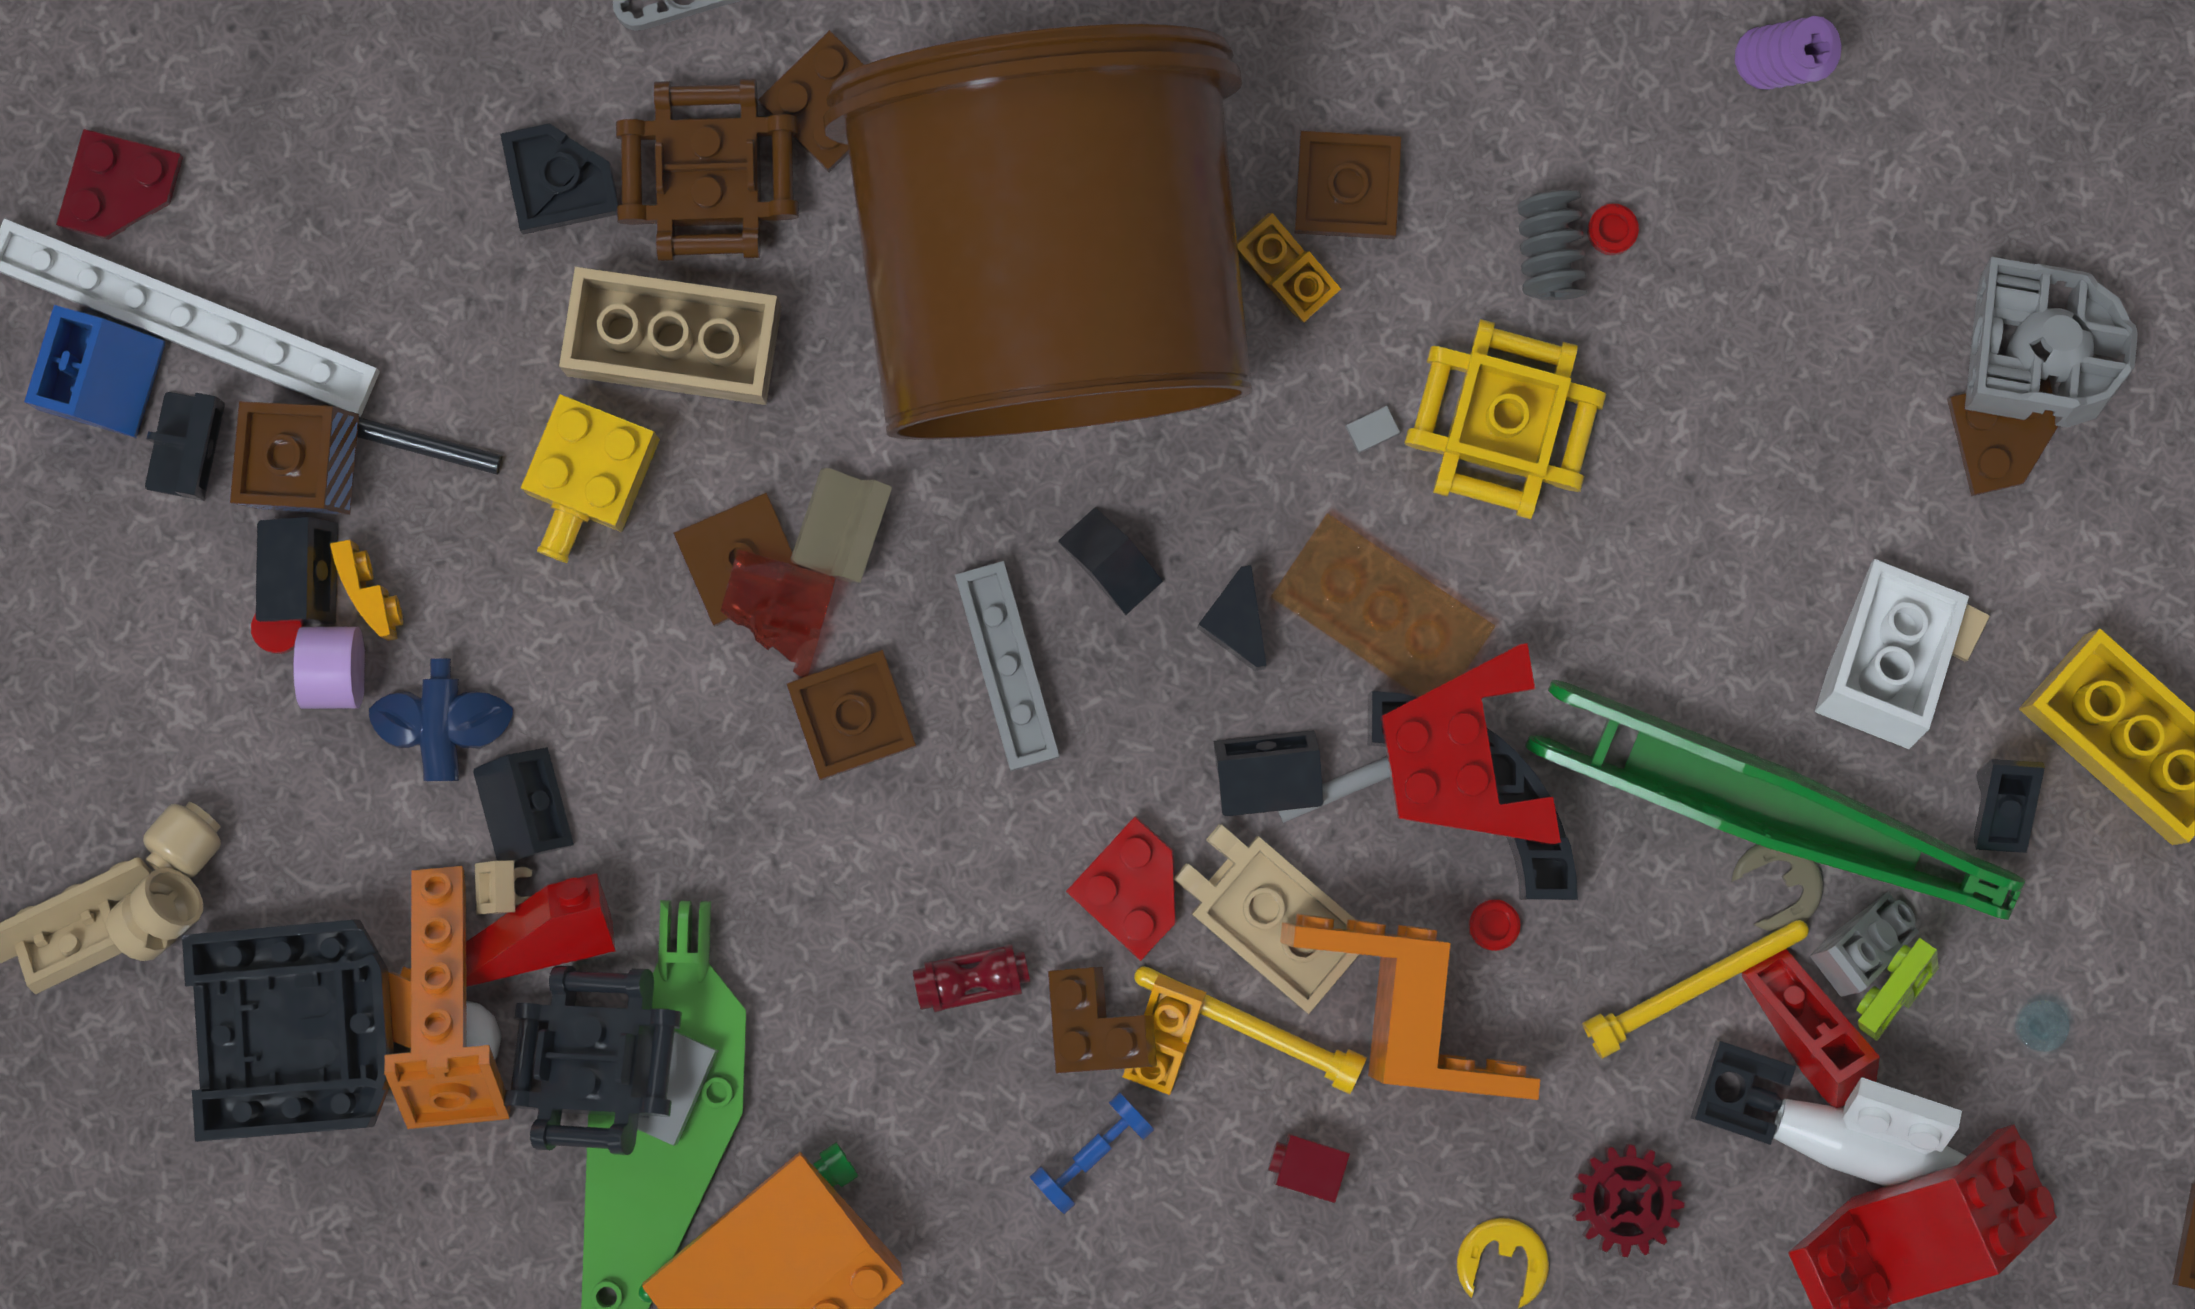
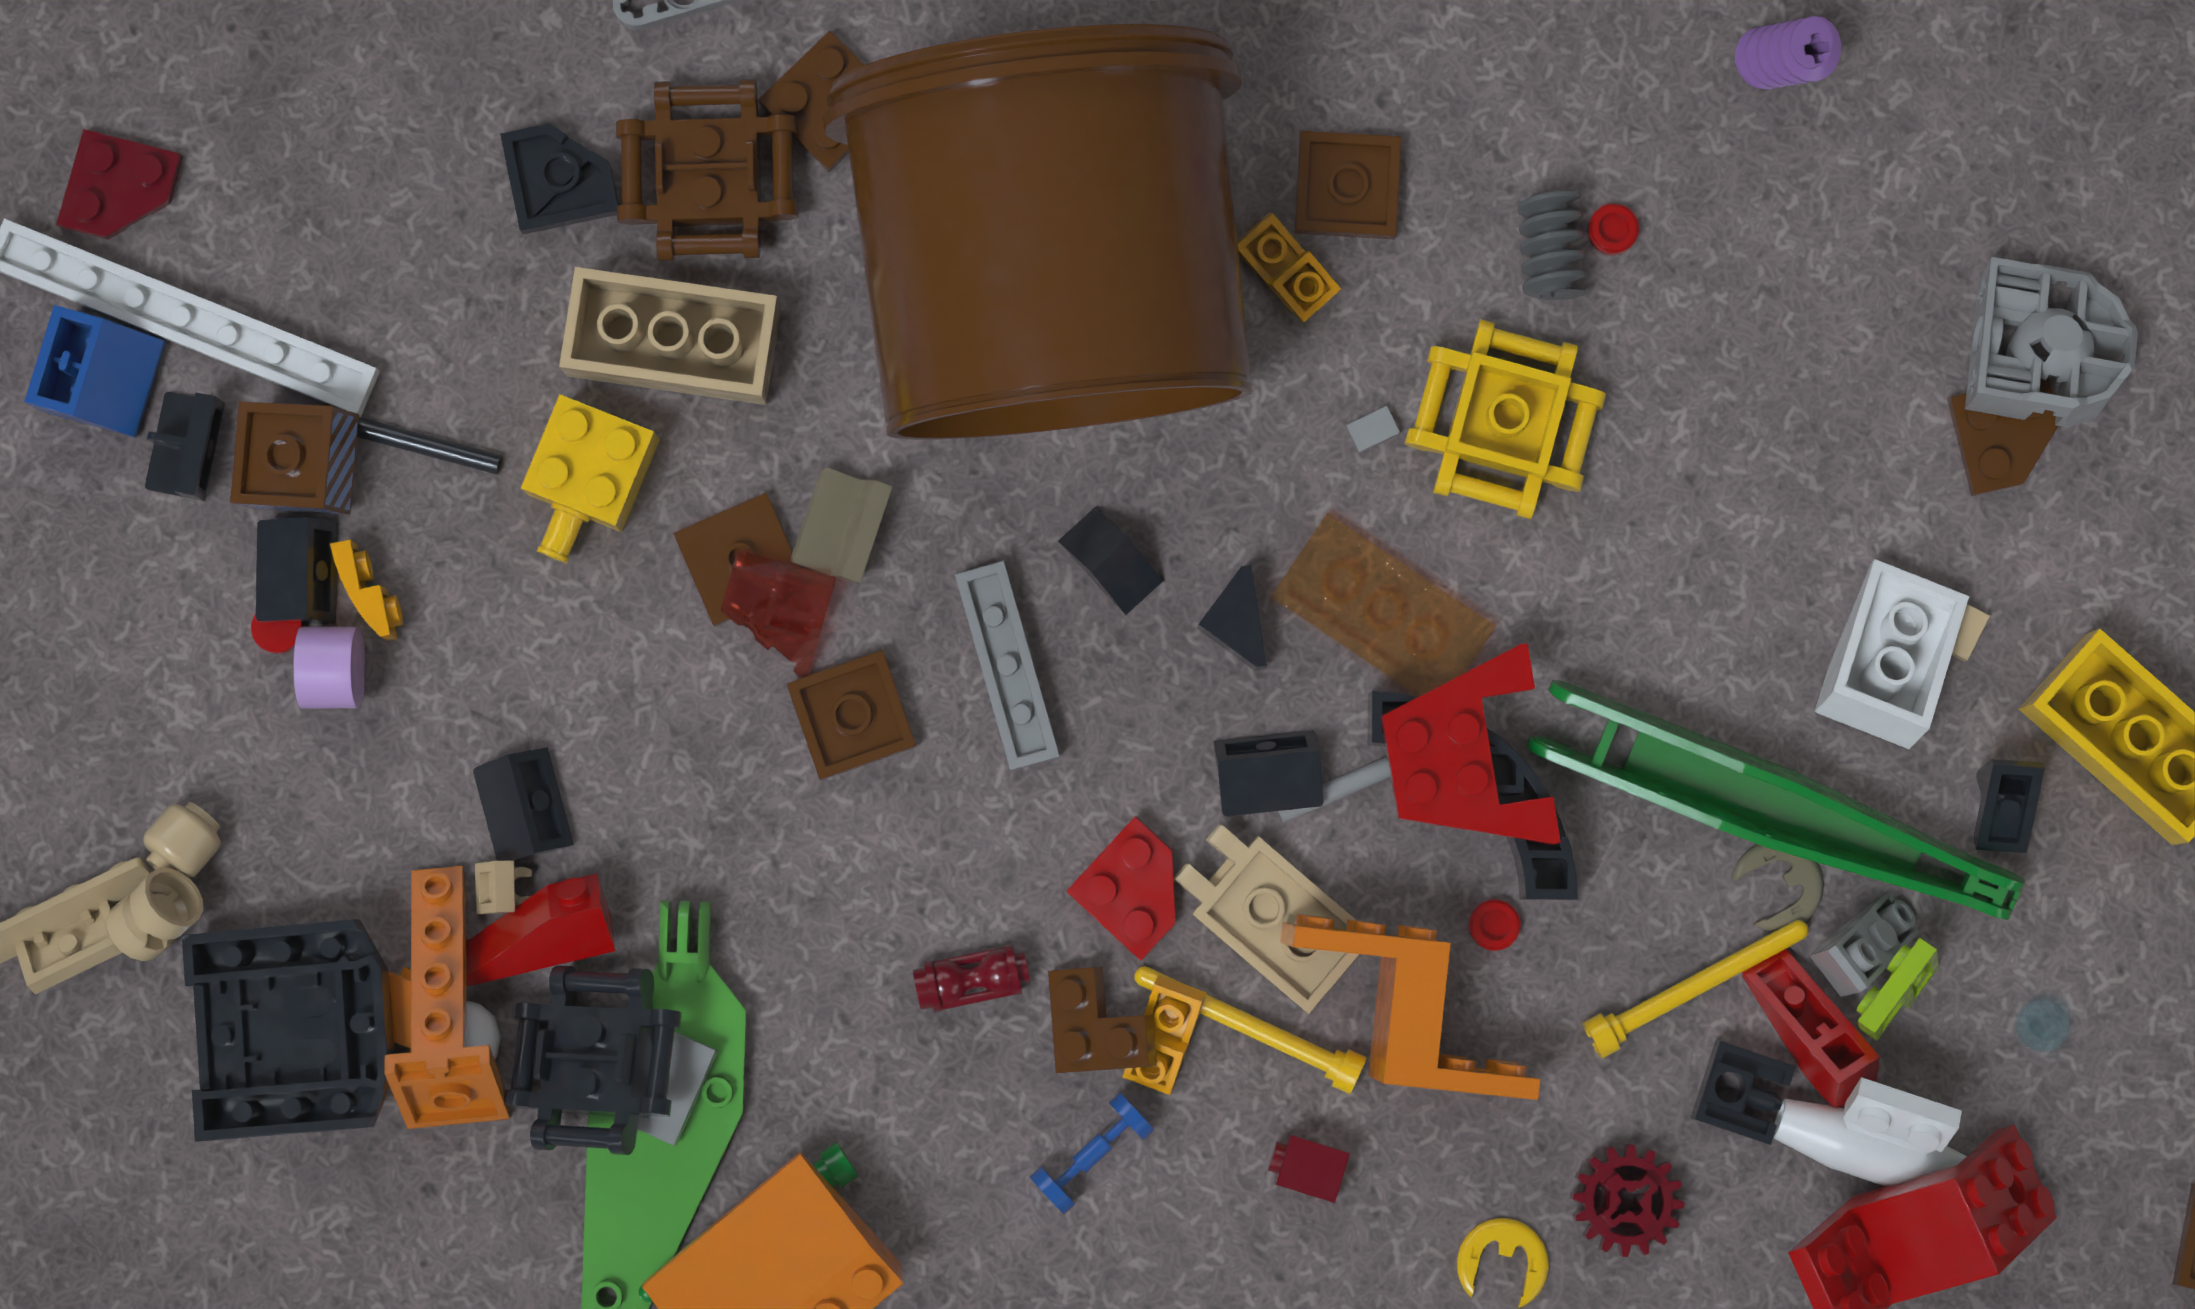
(440, 721): dark blue plant -> none

